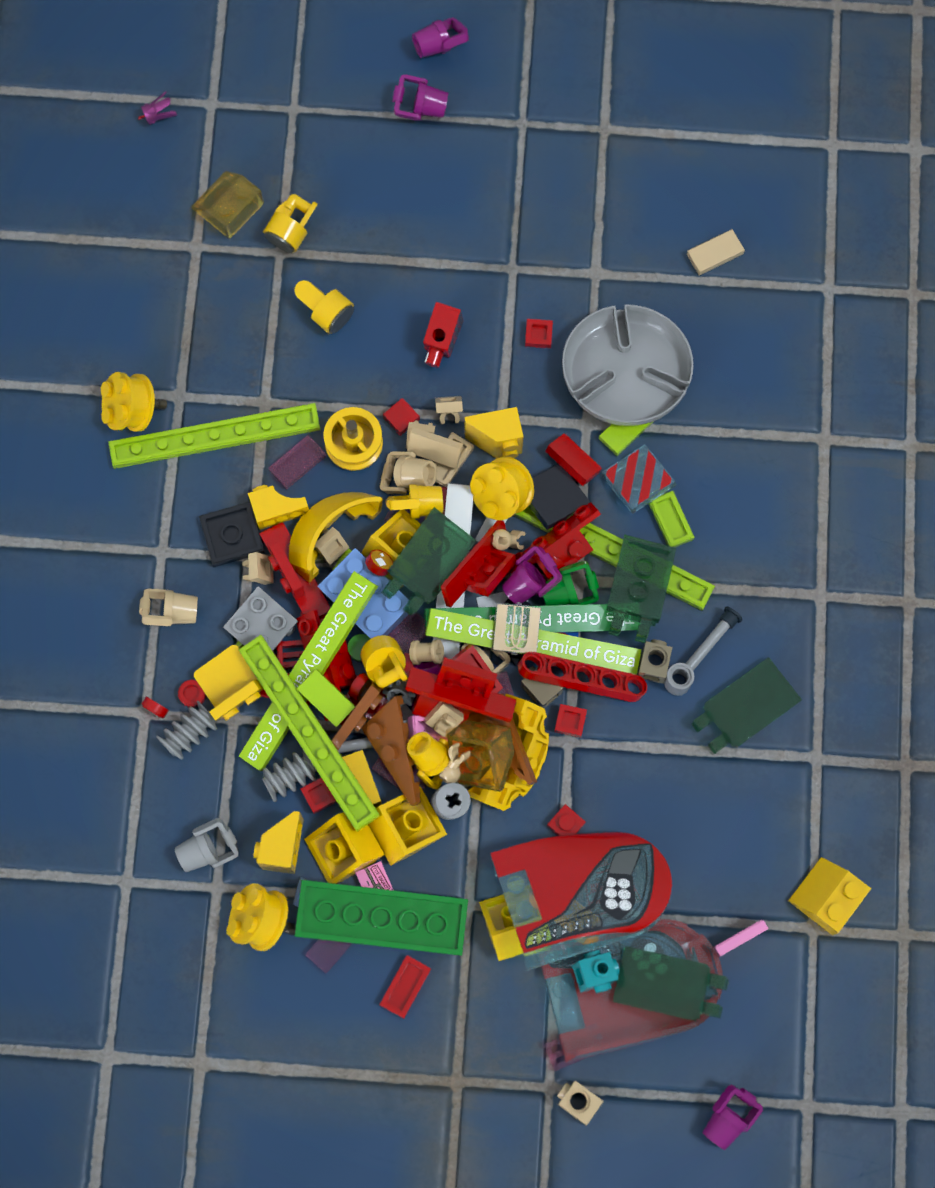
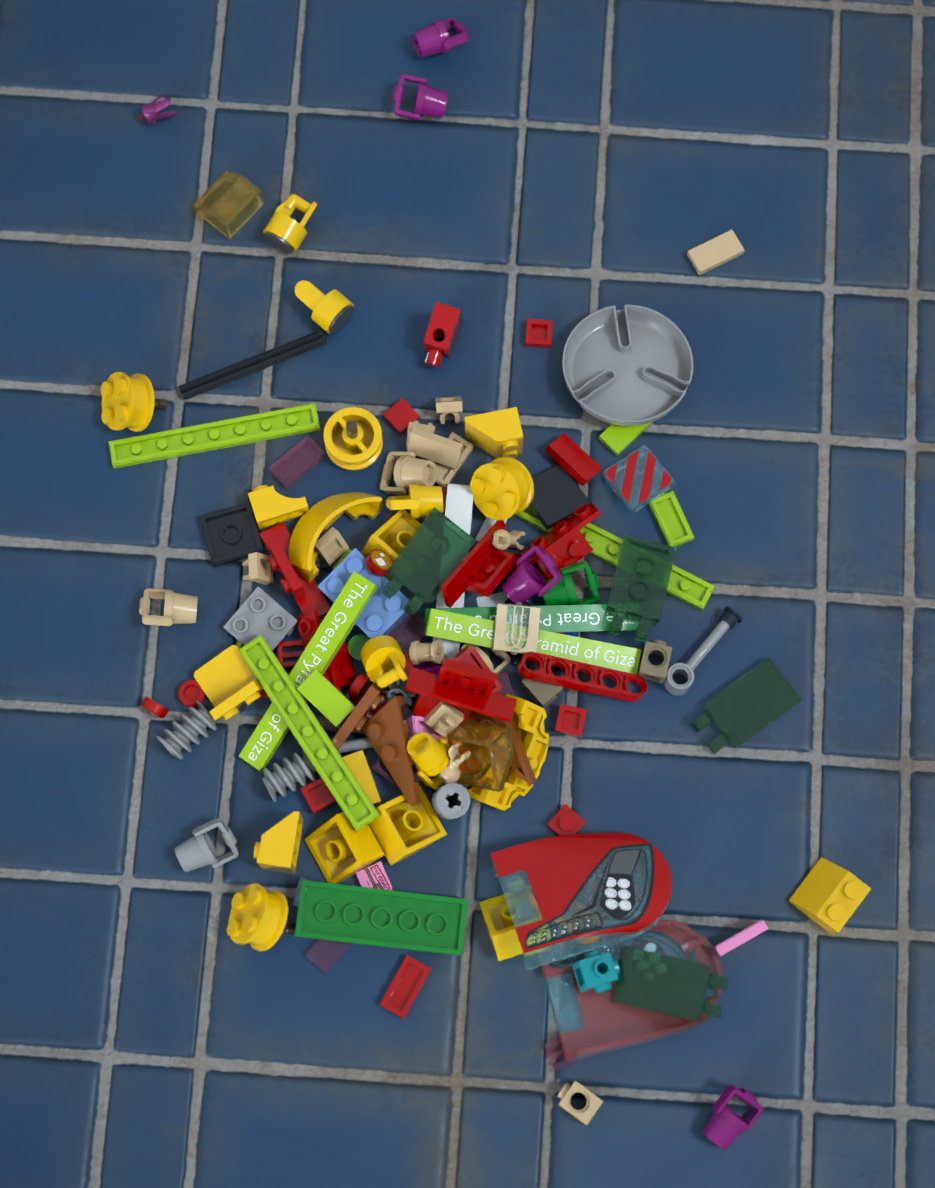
(253, 364): none -> black axle

